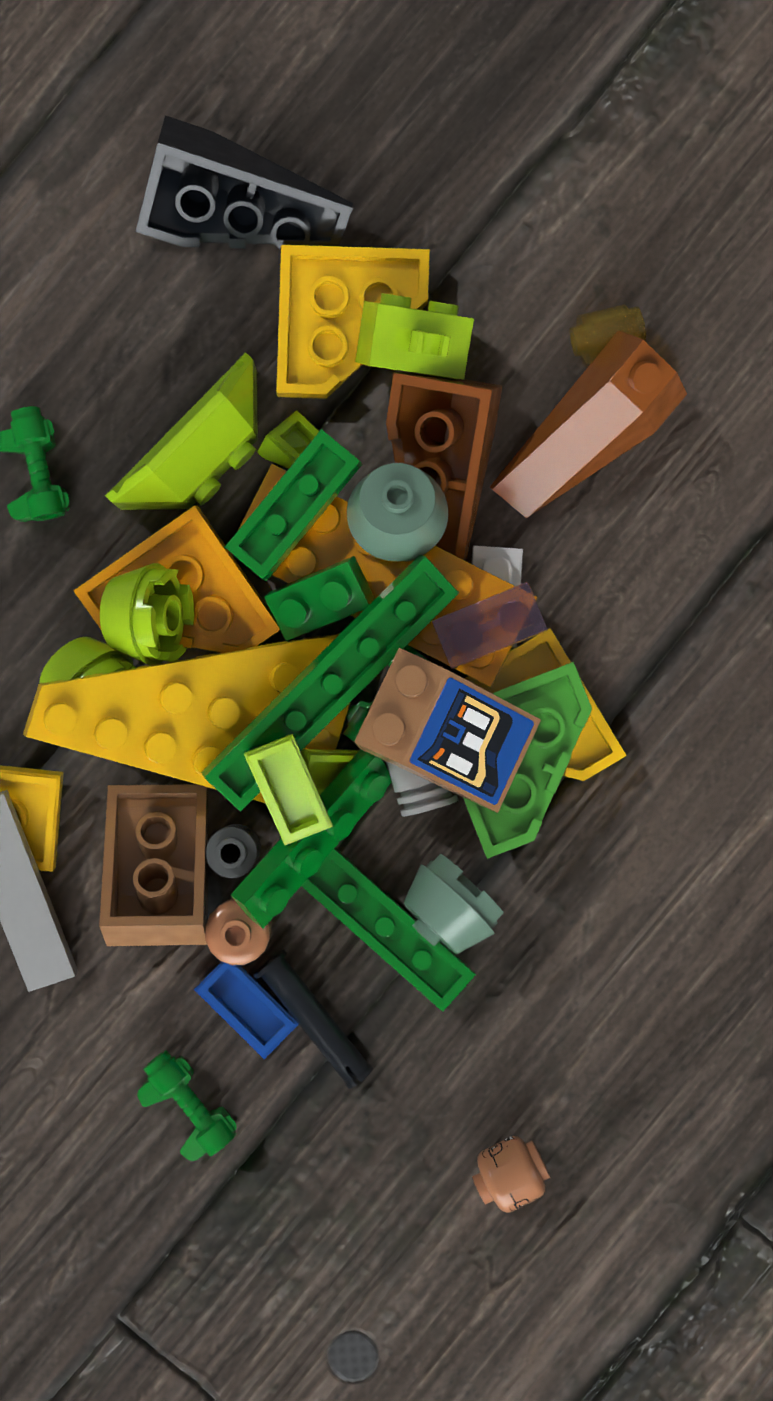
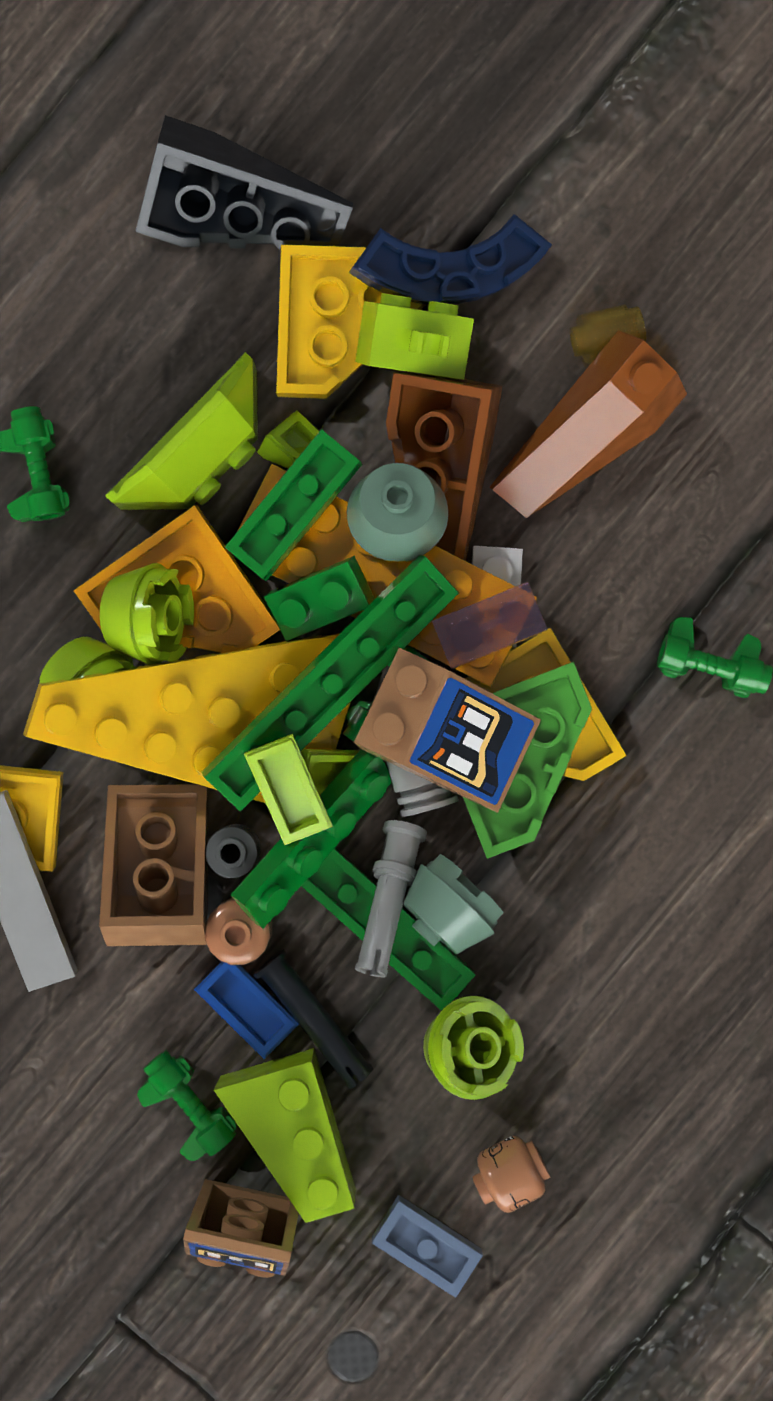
(241, 1229): none -> medium nougat slope
(293, 1130): none -> lime wedge
(394, 874): none -> light grey pin
(427, 1246): none -> sand blue plate
(451, 276): none -> dark blue tile
(473, 1047): none -> lime cone
(739, 673): none -> green piece

